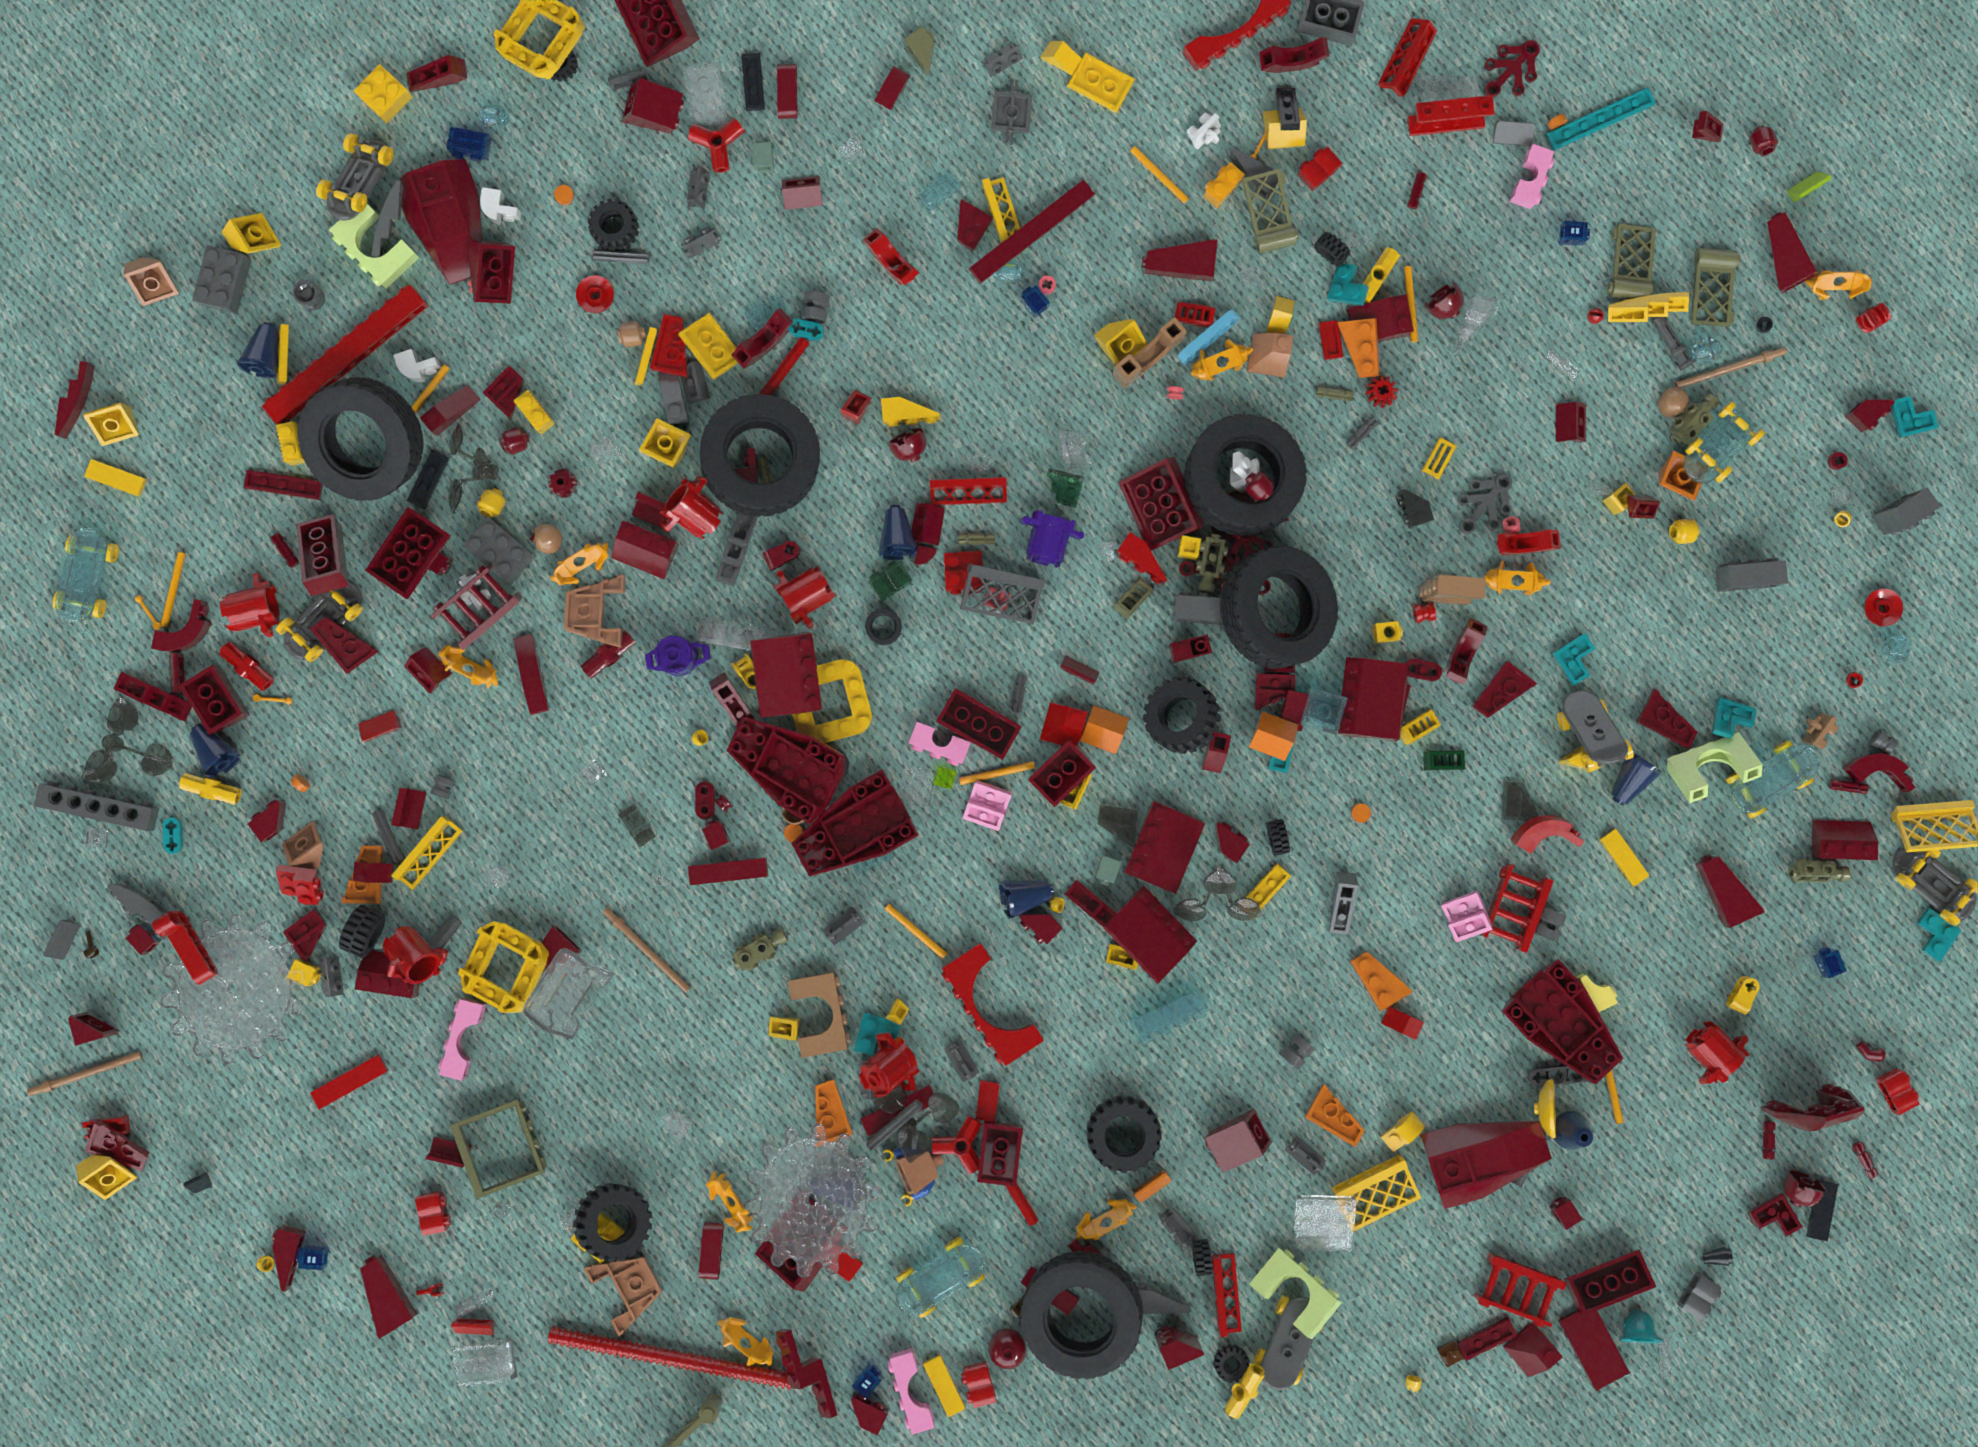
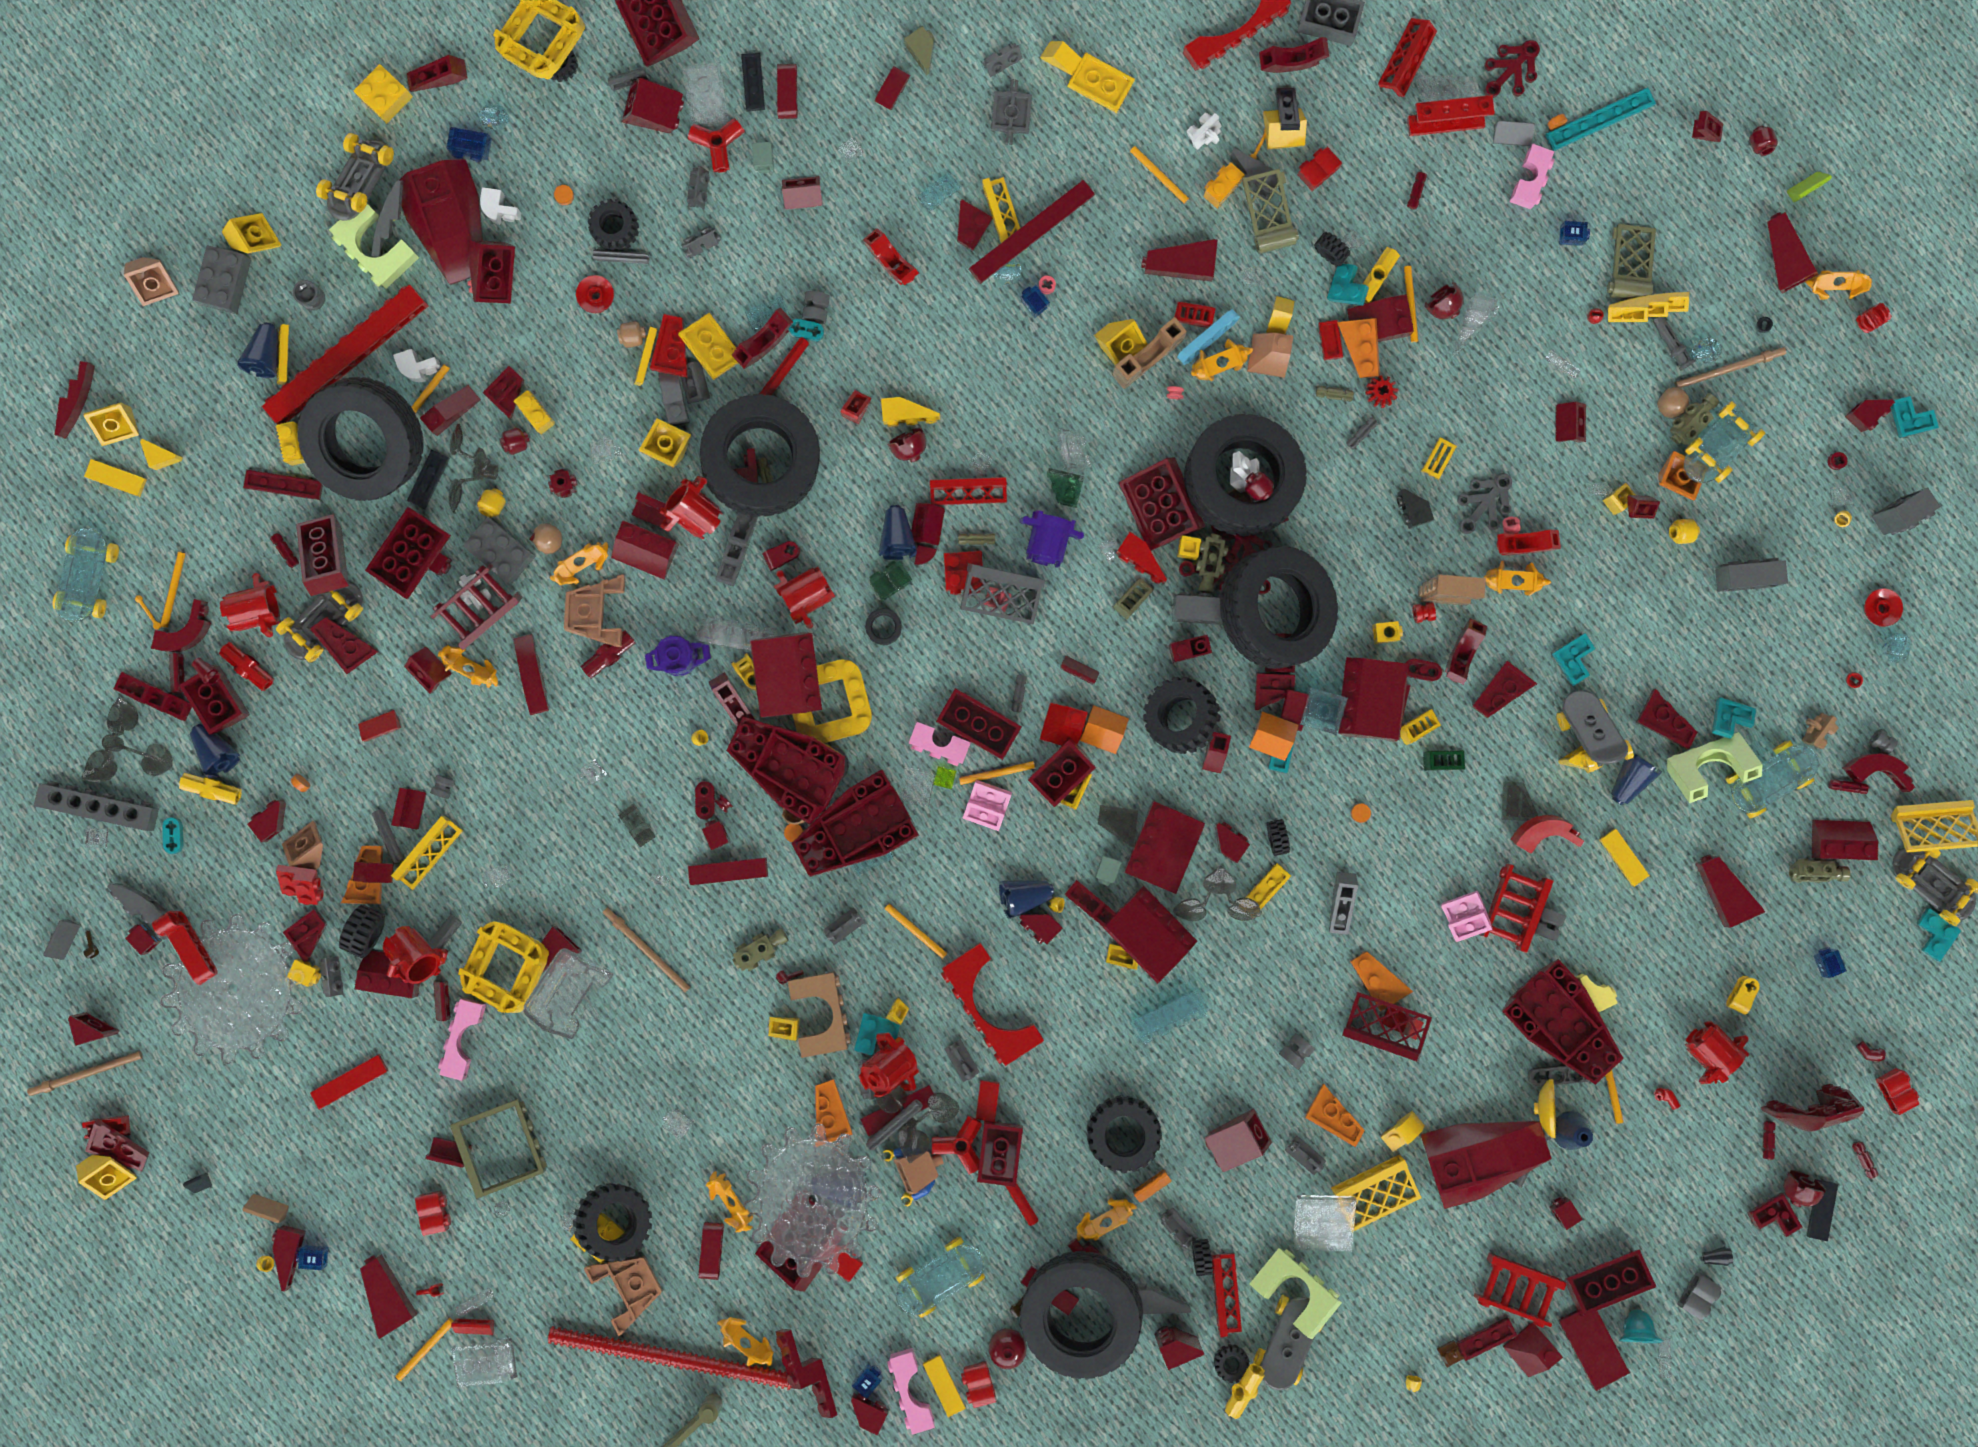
(157, 456): none -> yellow slope
(207, 672): none -> dark red cone
(257, 698): light orange hinge -> none
(266, 1208): none -> medium nougat slope
(424, 1350): none -> light orange bar
(442, 1002): none -> dark red slope
(783, 978): none -> dark red hand
(1383, 1043): none -> dark red fence
(1667, 1095): none -> red arm
(1712, 262): olive piece -> none

